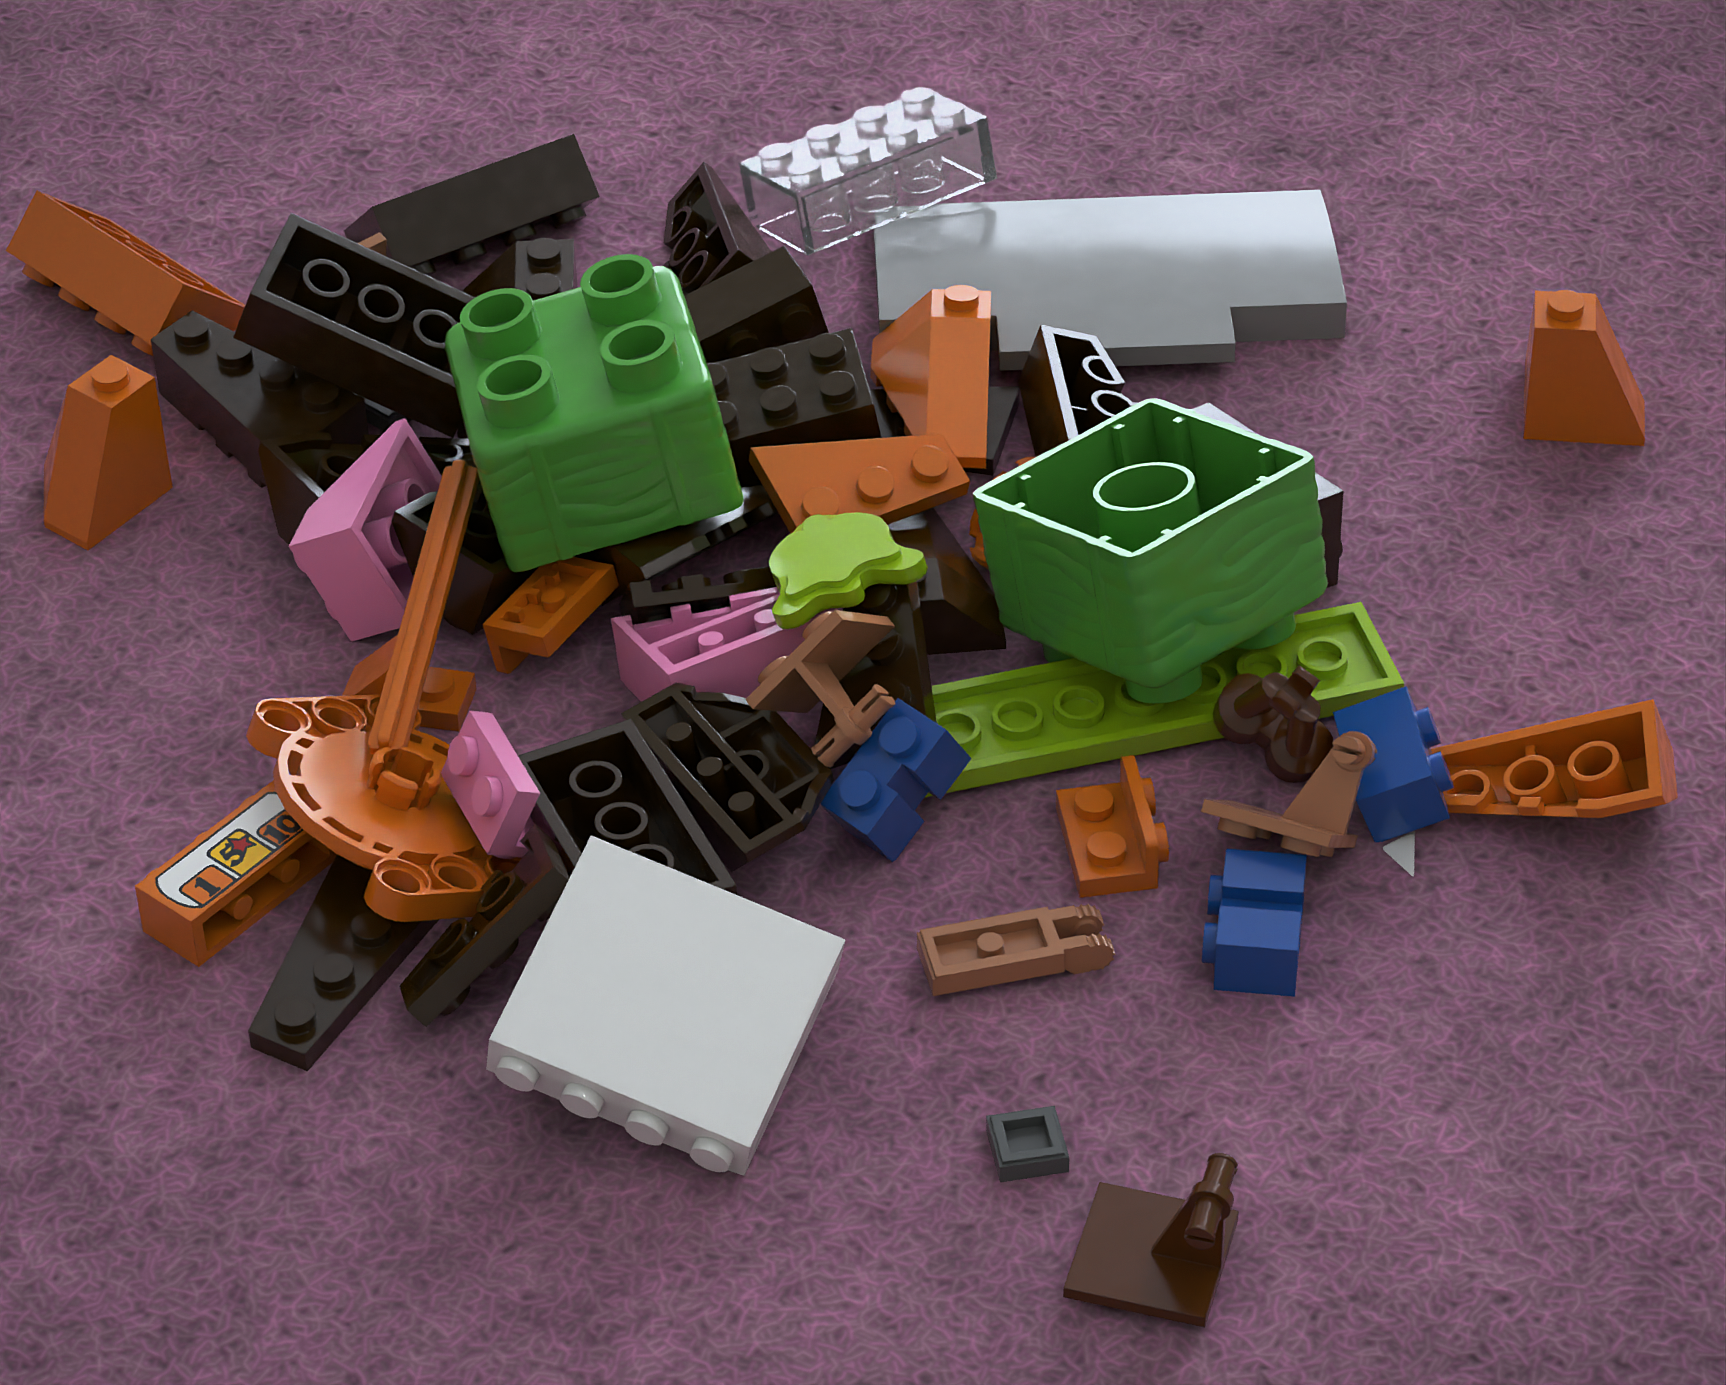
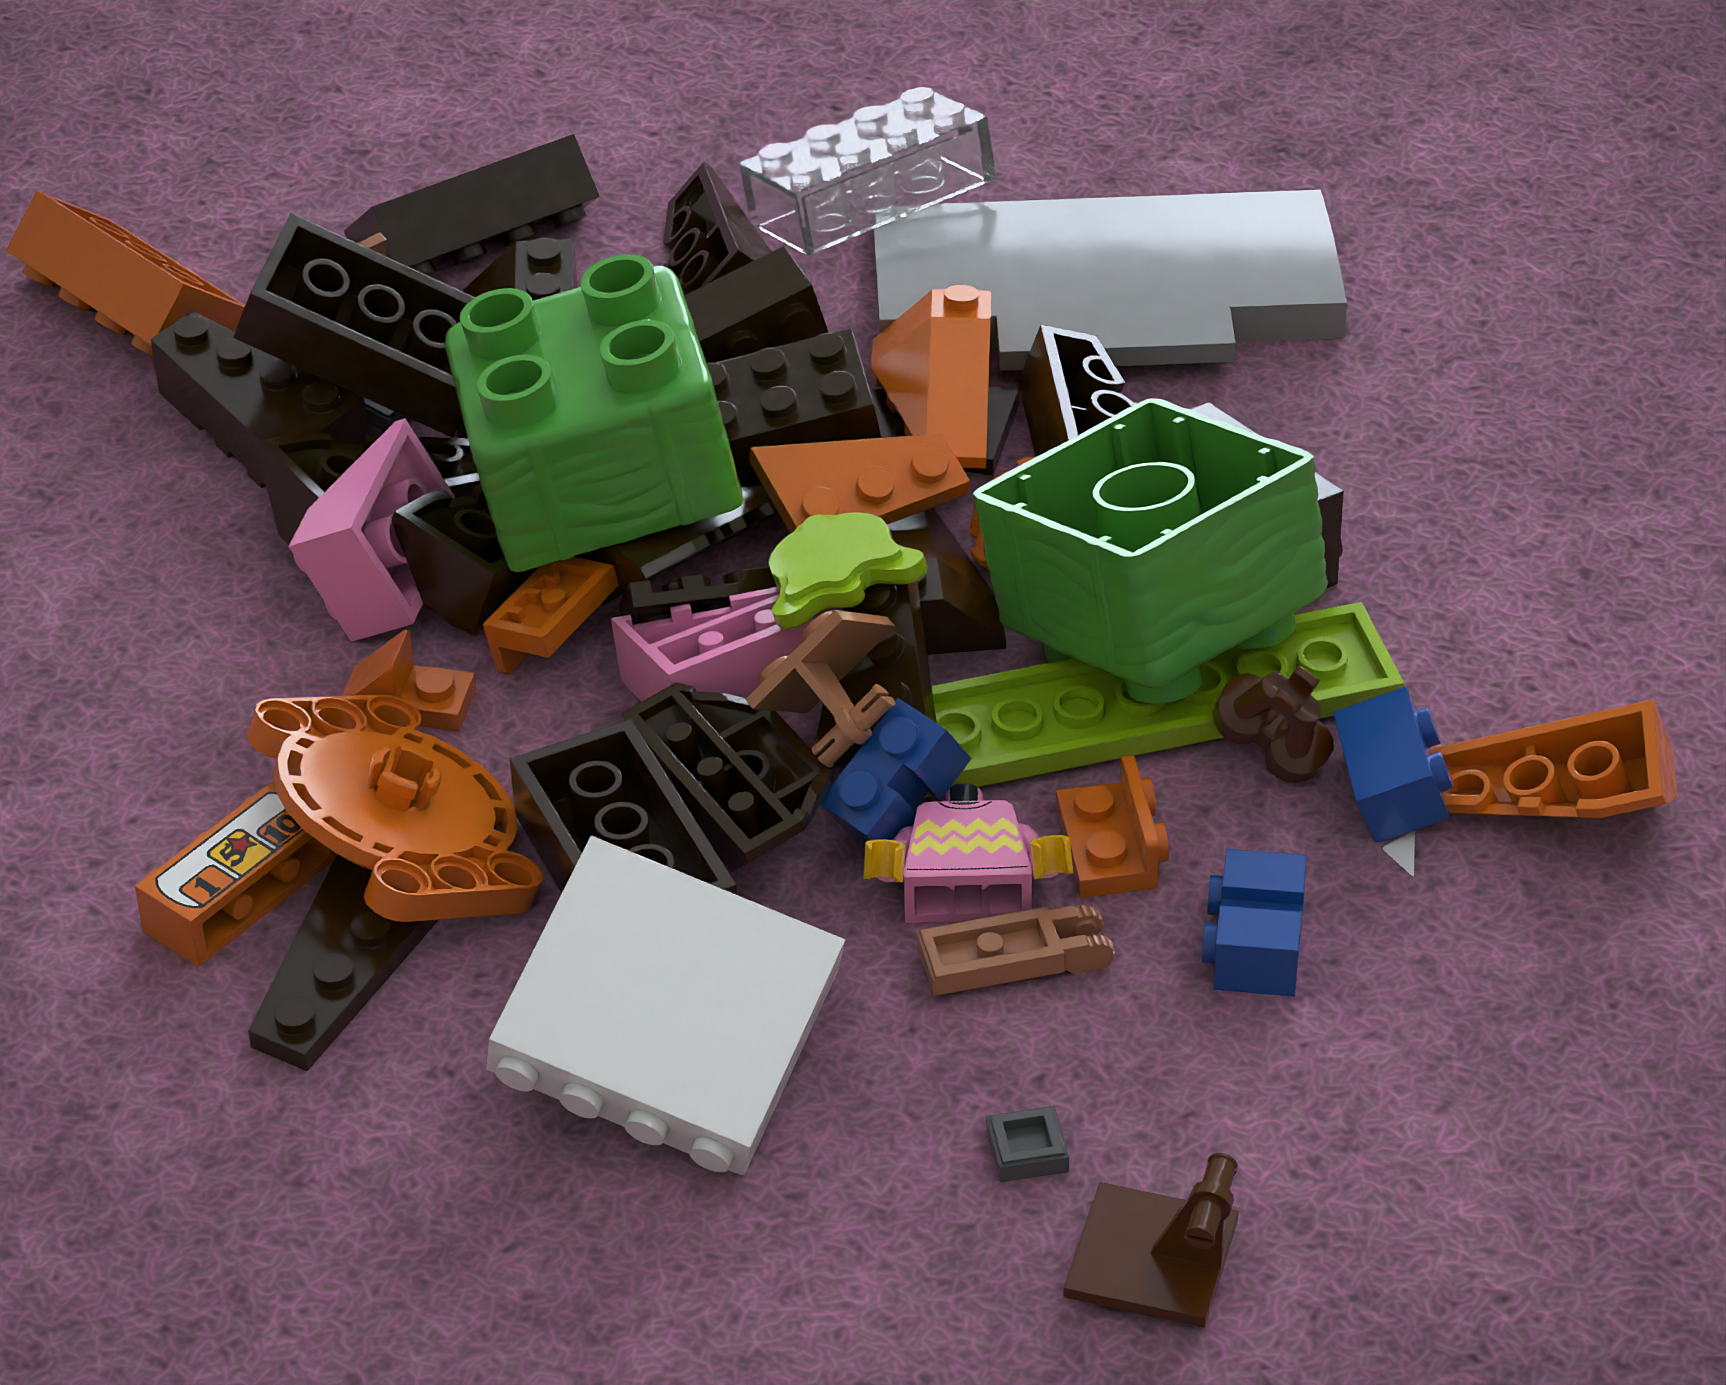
(105, 453): orange slope -> none
(424, 609): orange axle -> none
(491, 785): bright pink bracket -> none
(503, 913): dark brown wing -> none
(966, 859): none -> bright pink torso
(1319, 813): nougat plate -> none
(1578, 375): orange slope -> none

